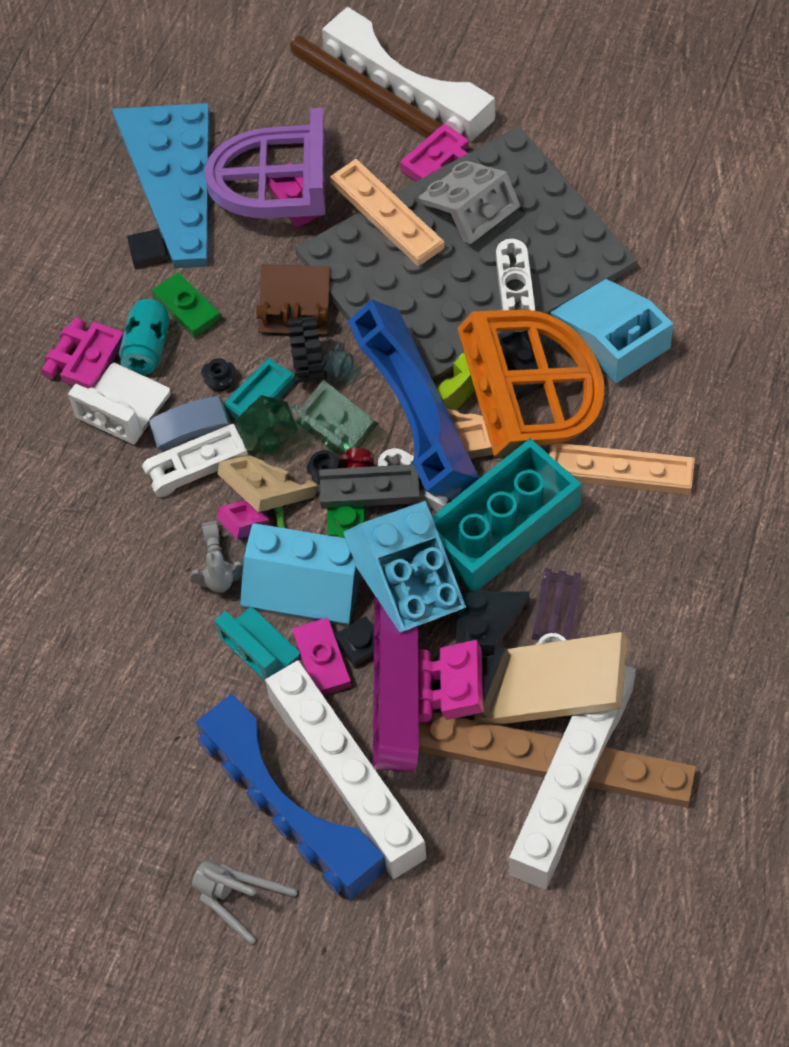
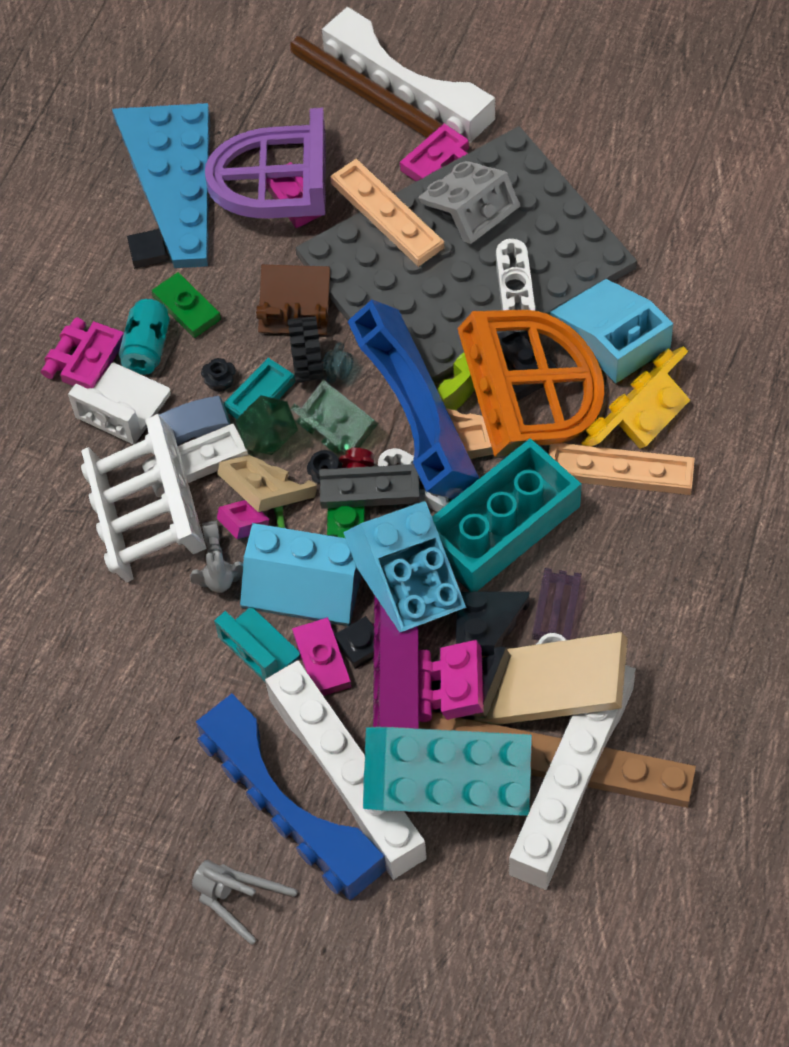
(176, 499): none -> white fence
(446, 771): none -> teal brick
(647, 407): none -> yellow bracket

